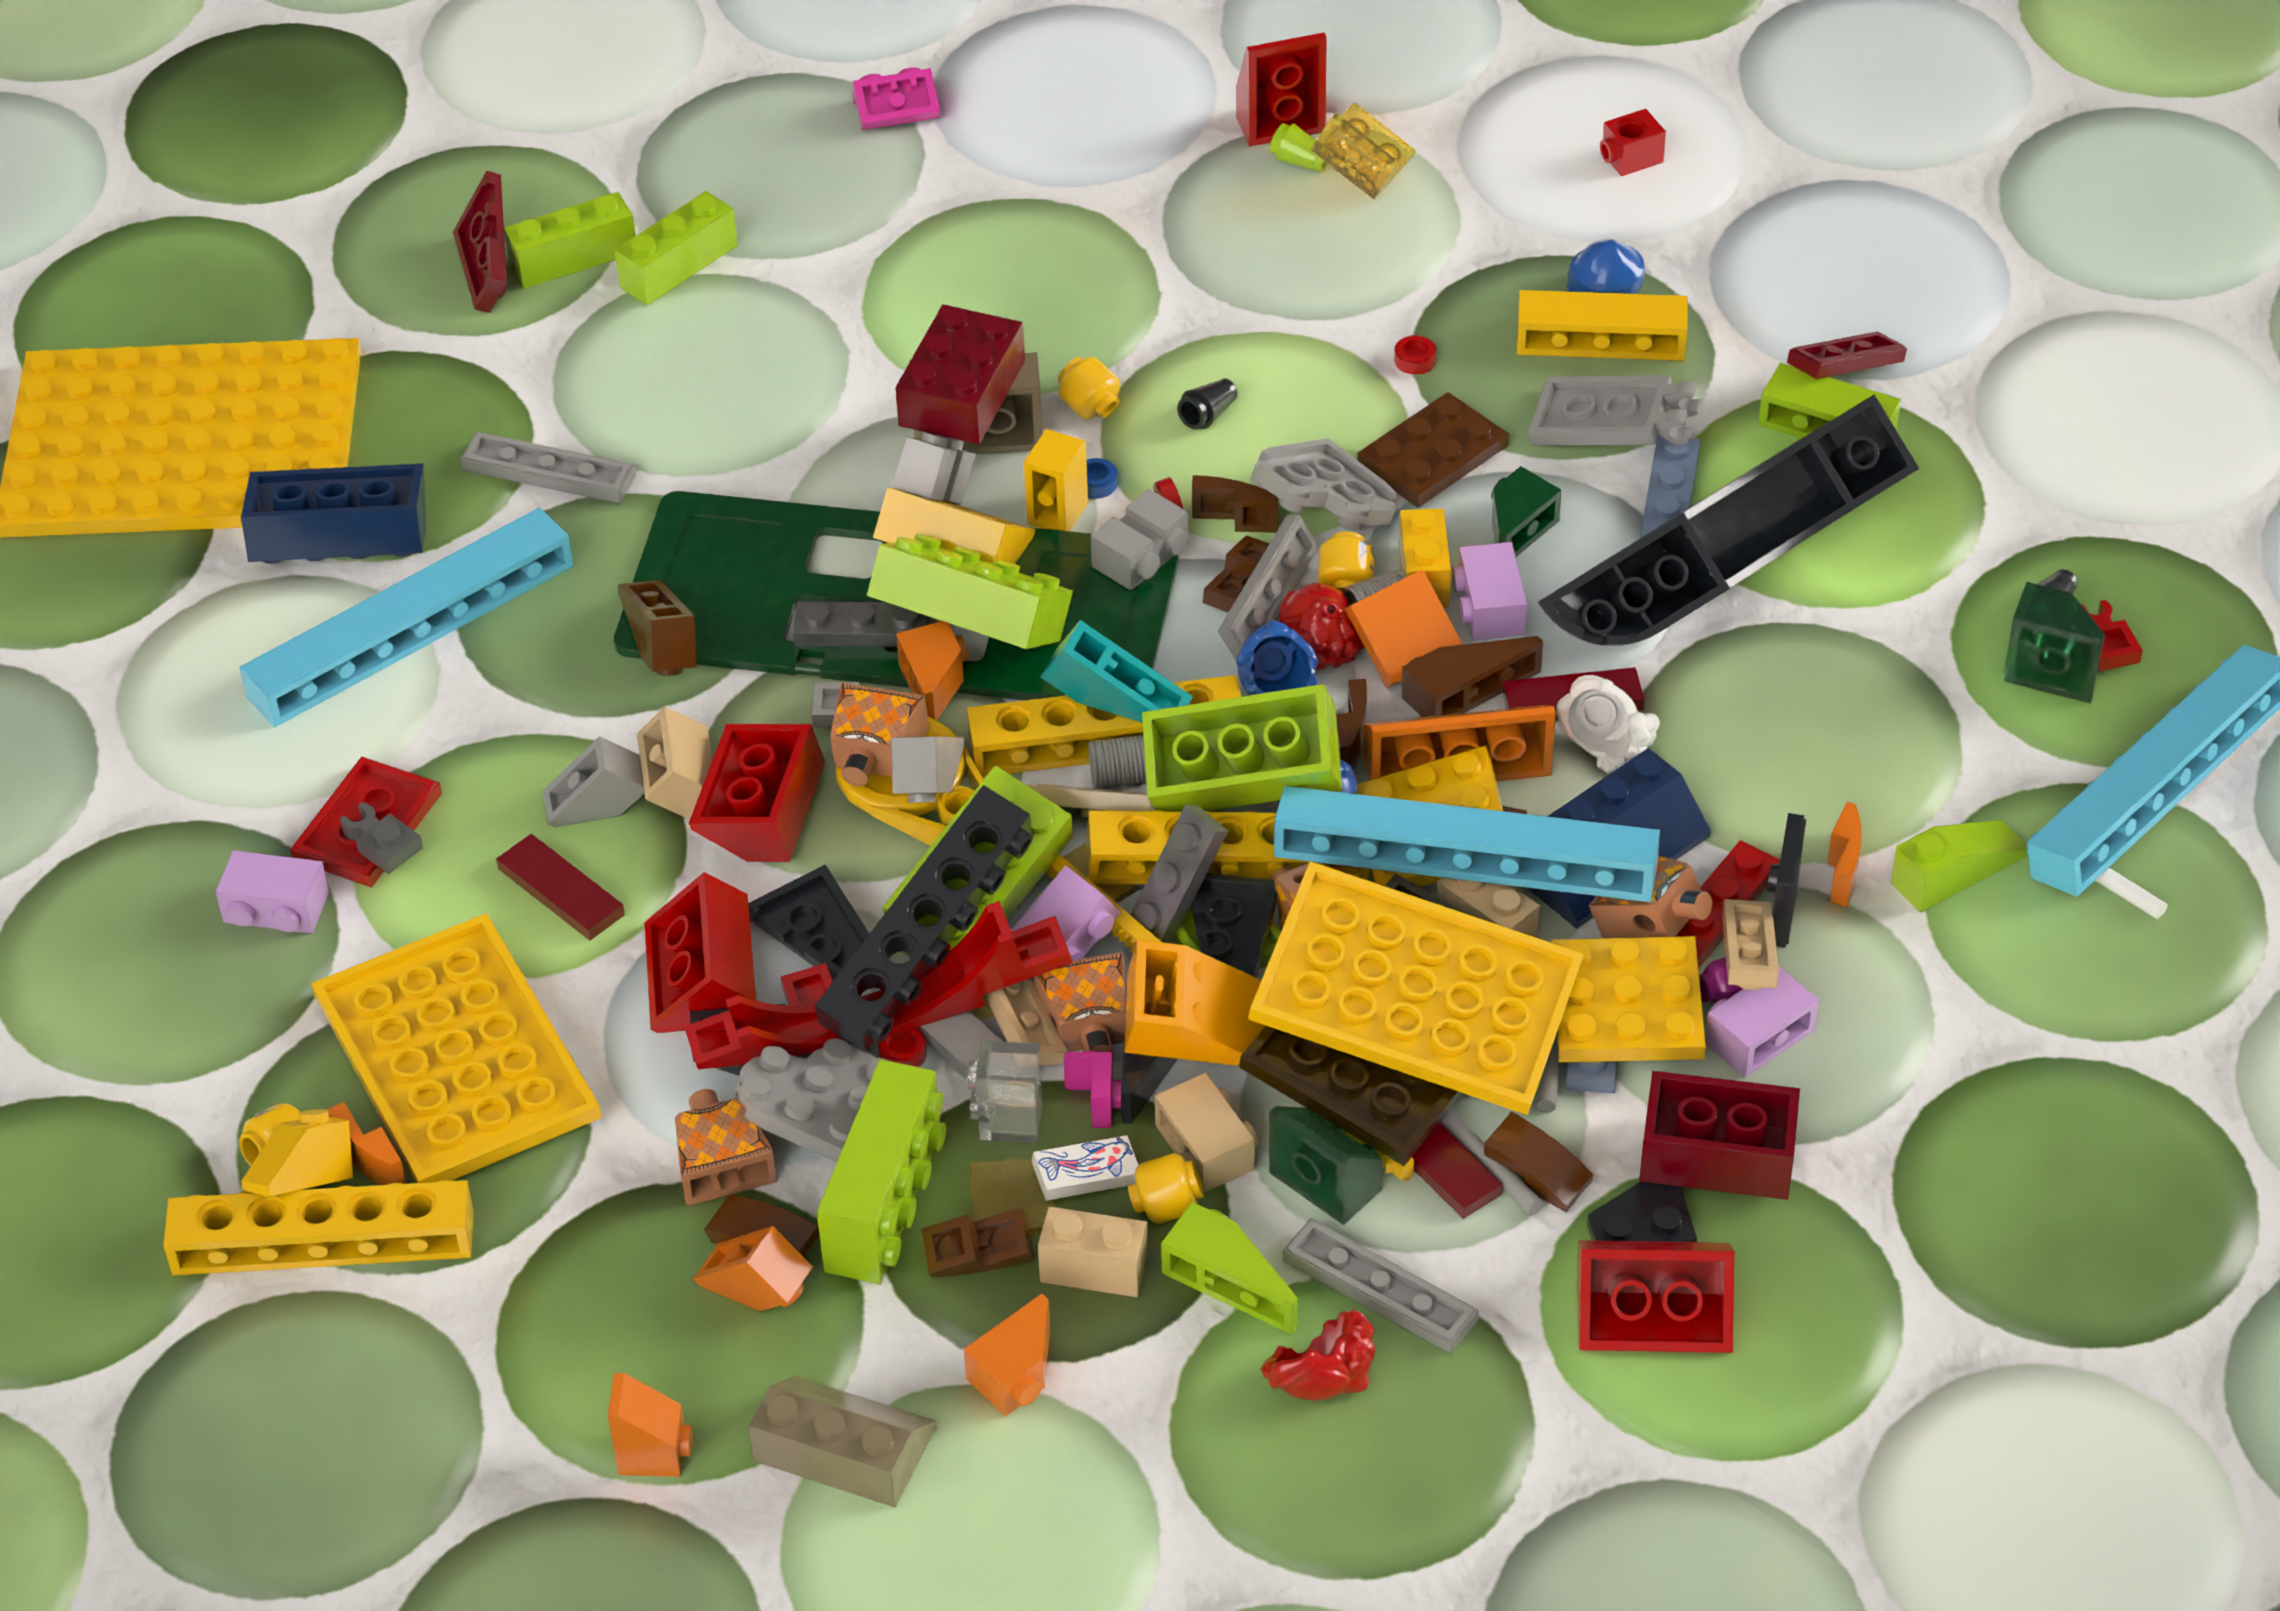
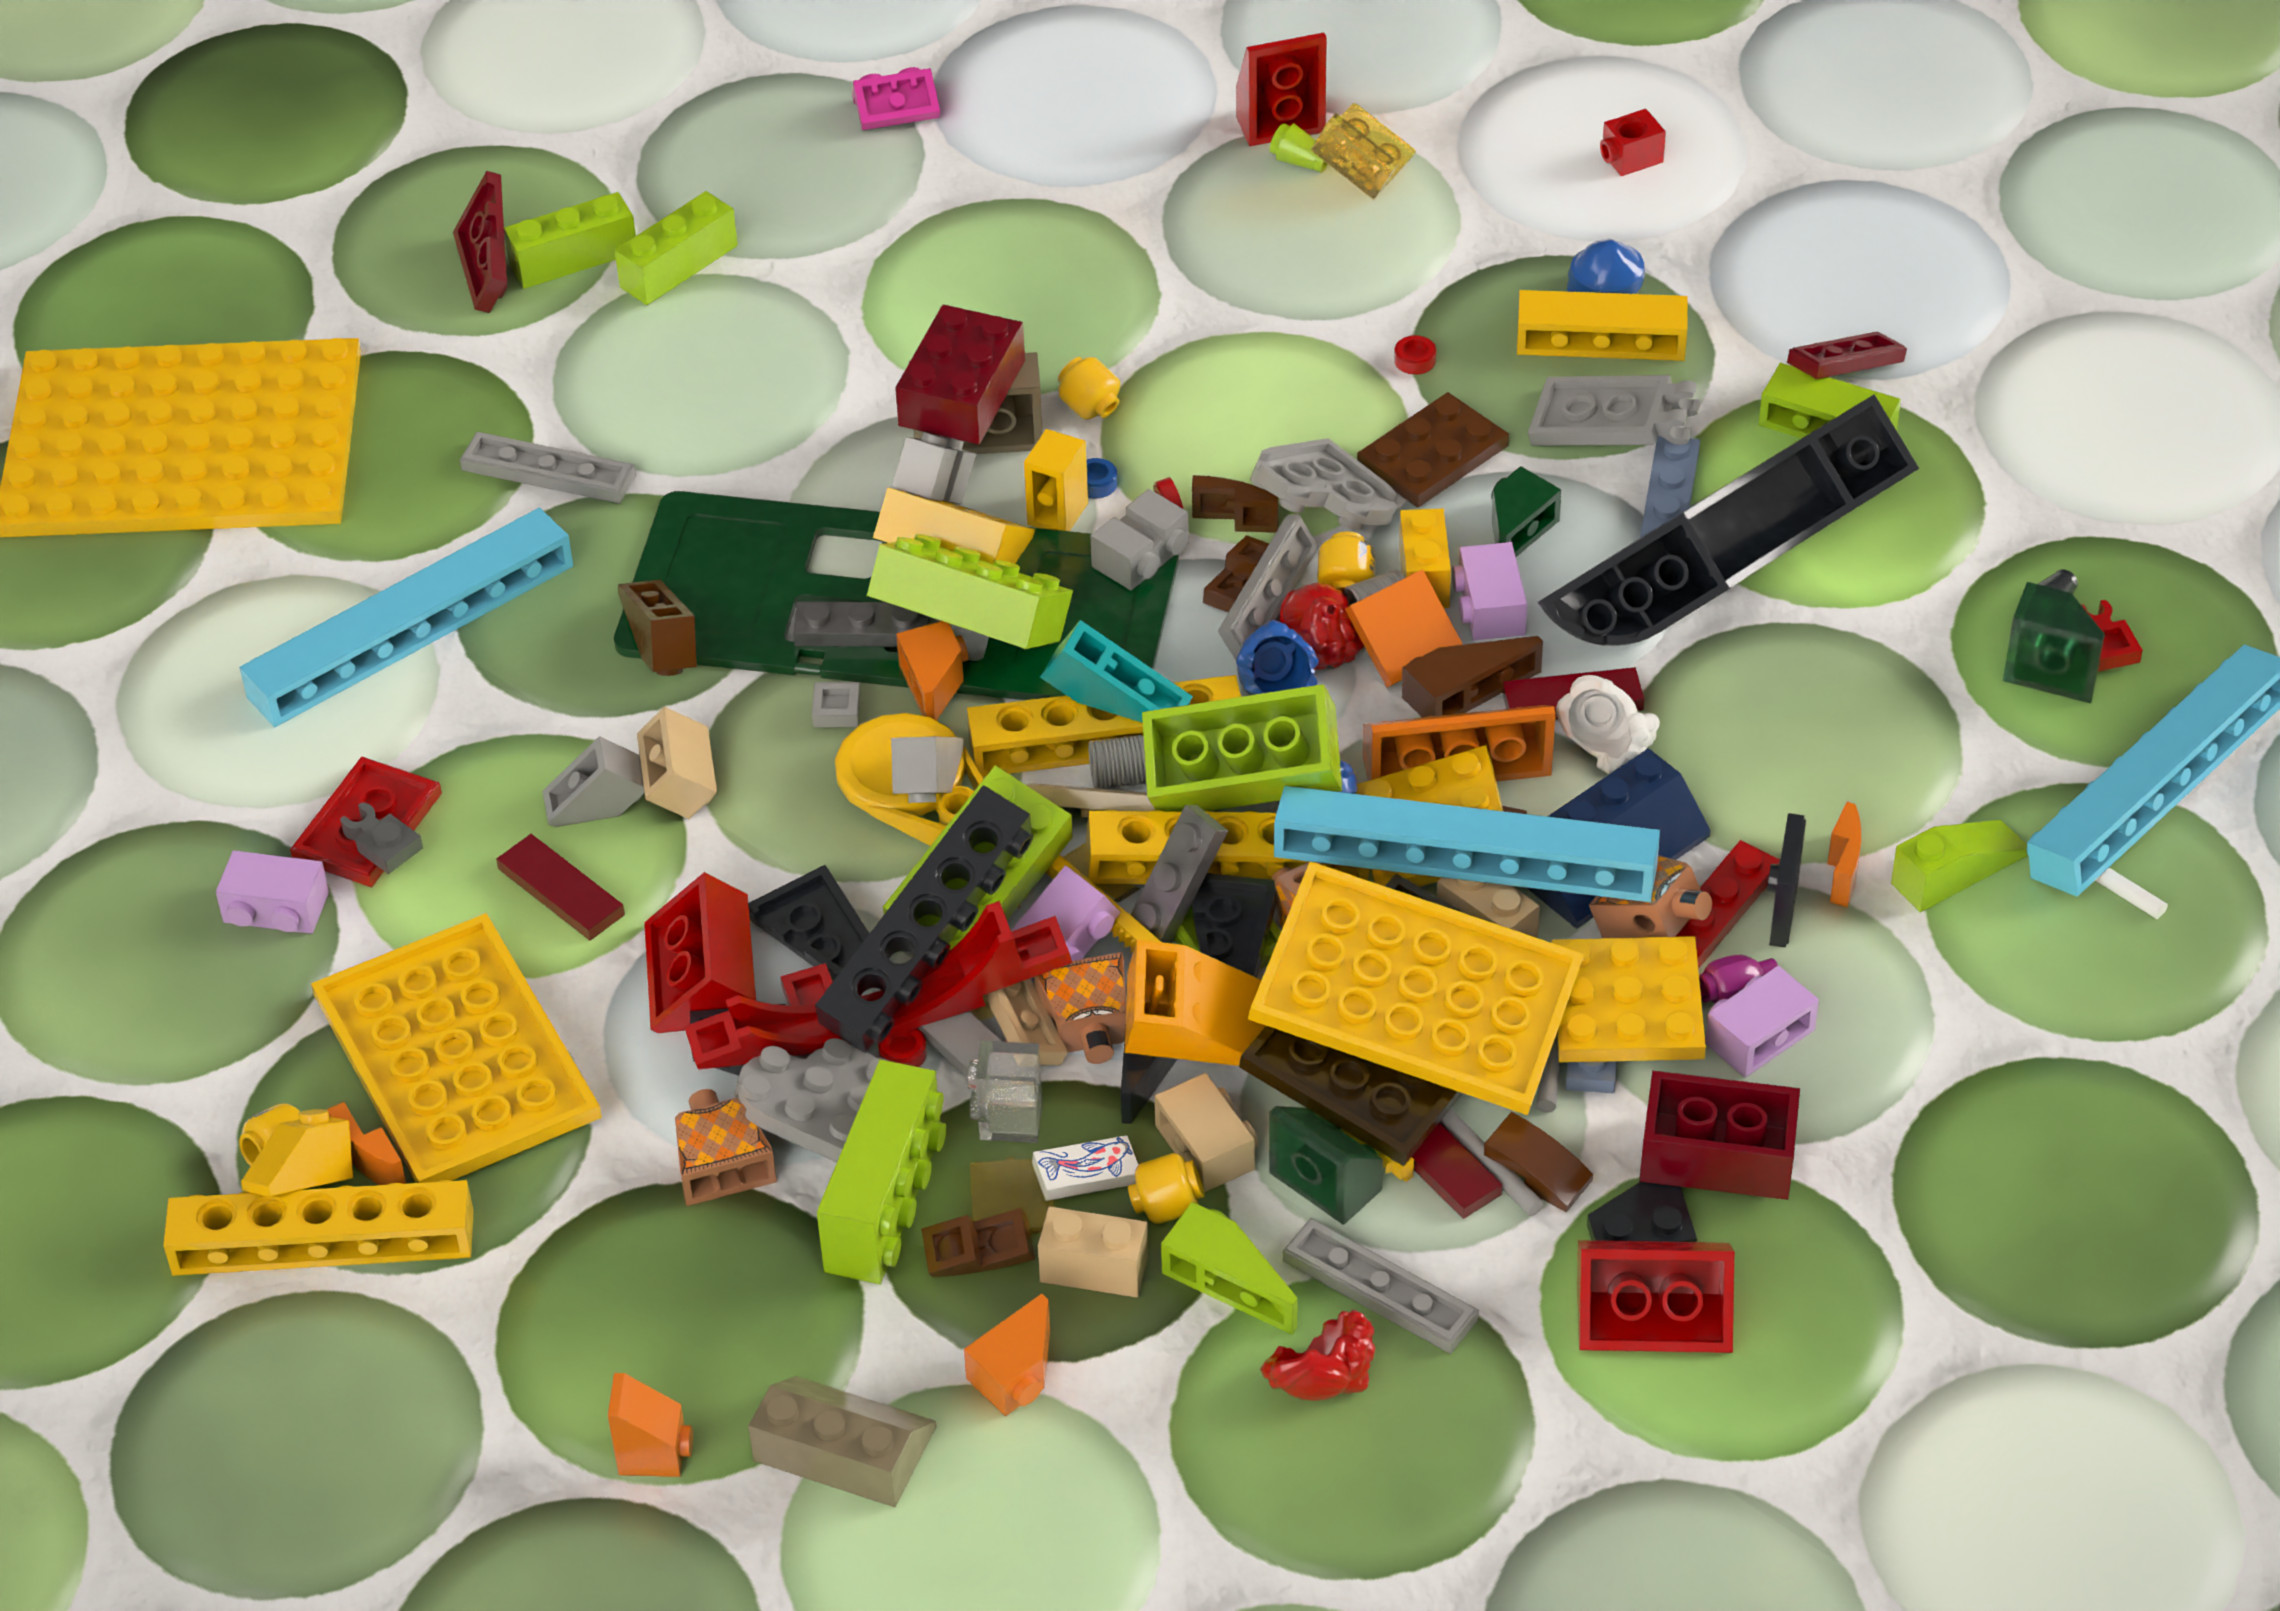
(334, 513): dark blue slope -> none
(746, 1215): reddish brown slope -> none
(755, 1270): orange slope -> none
(759, 790): red slope -> none
(866, 723): nougat torso -> none
(1094, 1072): dark pink bracket -> none
(1206, 403): black cone -> none
(1351, 723): reddish brown slope -> none
(1750, 944): tan plate -> none

